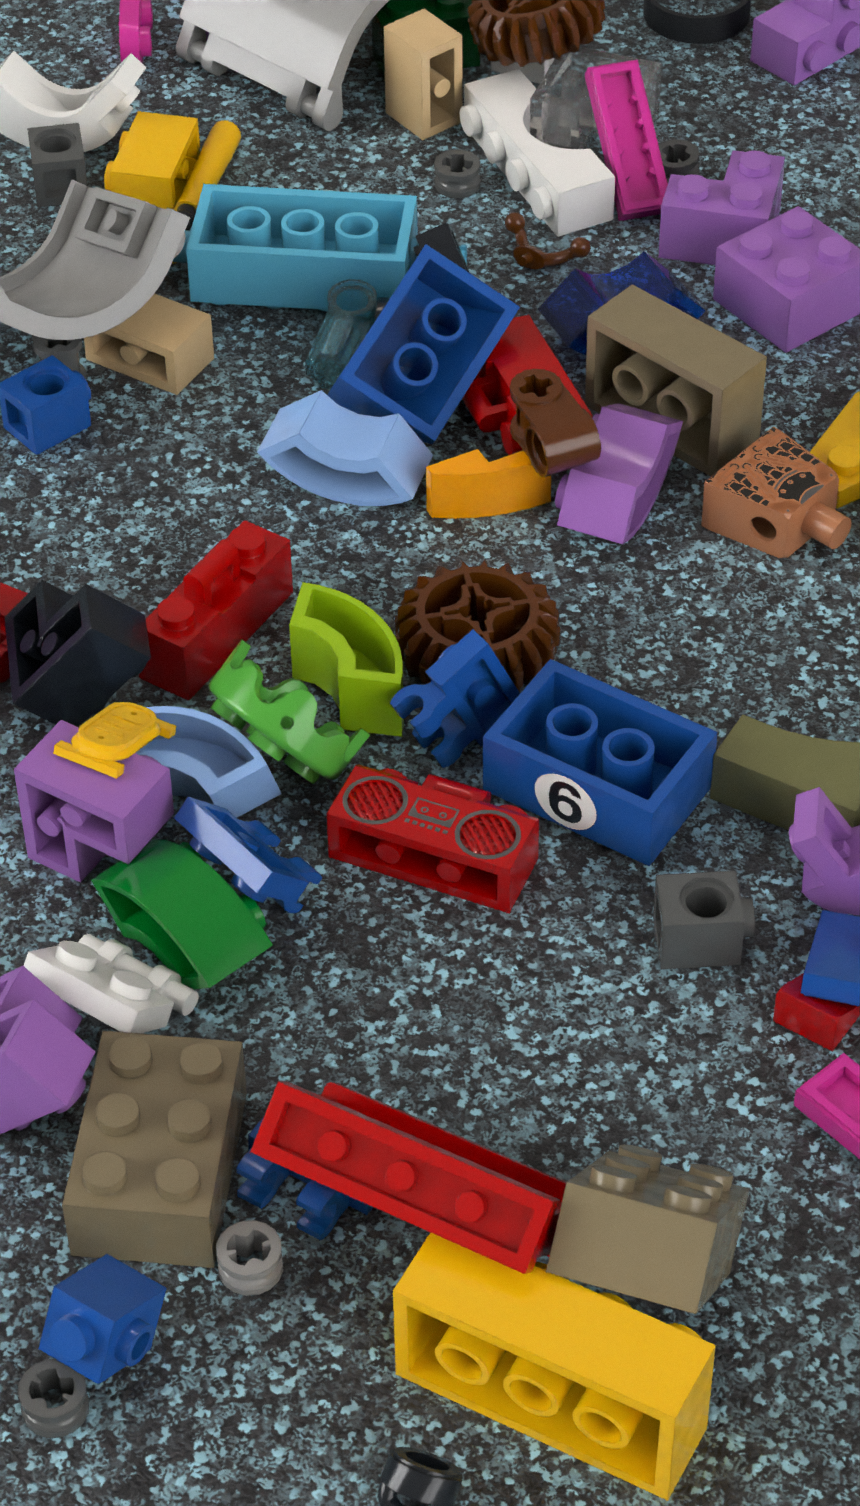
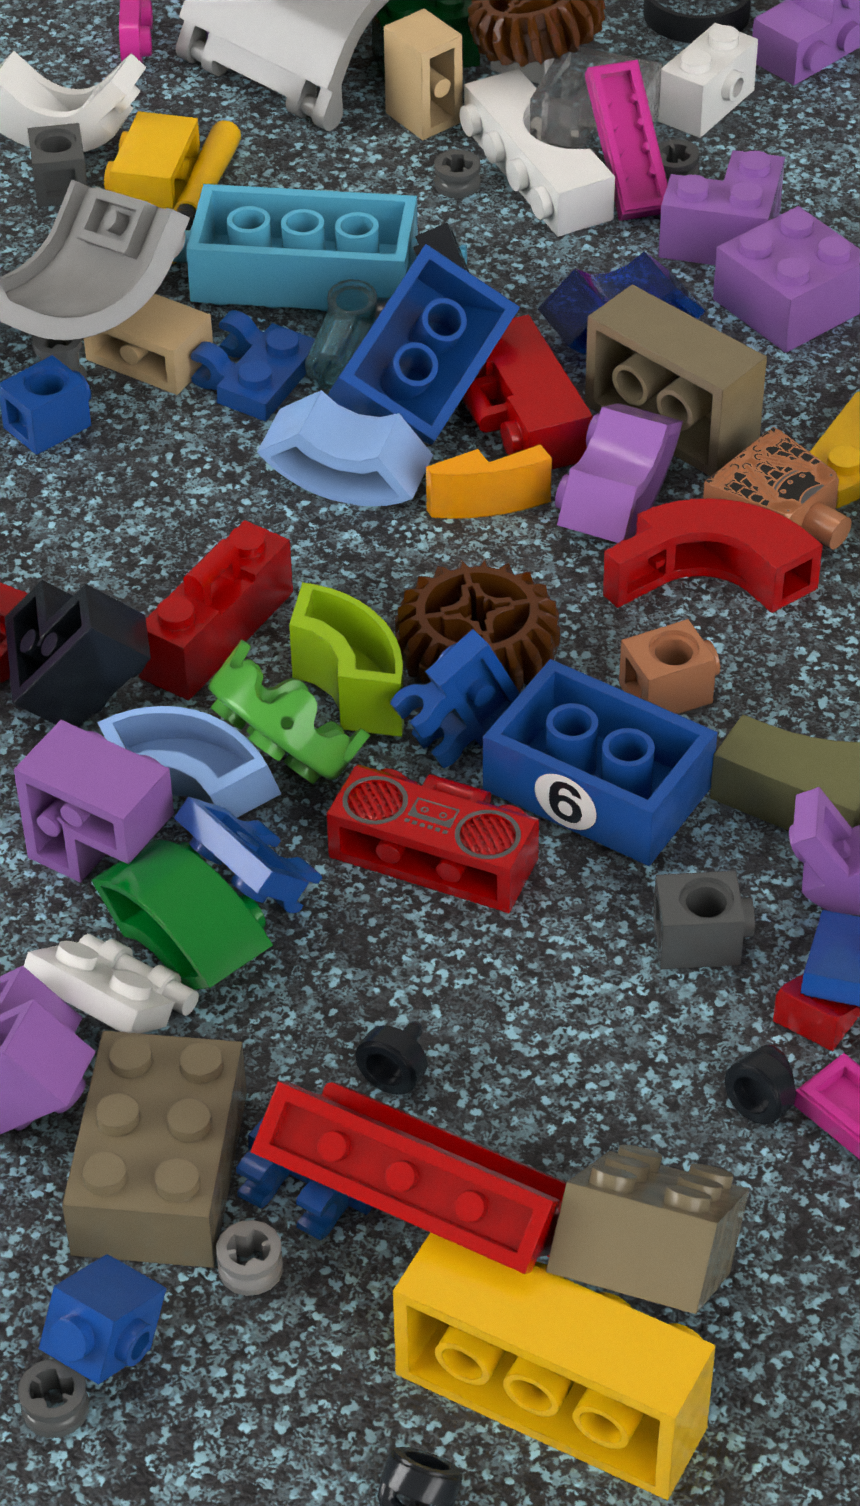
(113, 736): yellow piece -> none
(265, 374): none -> blue plate
(392, 1058): none -> black tile
(535, 258): reddish brown piece -> none
(551, 423): reddish brown piece -> none
(670, 667): none -> nougat brick
(707, 79): none -> white brick
(718, 540): none -> red arch
(761, 1085): none -> black tile

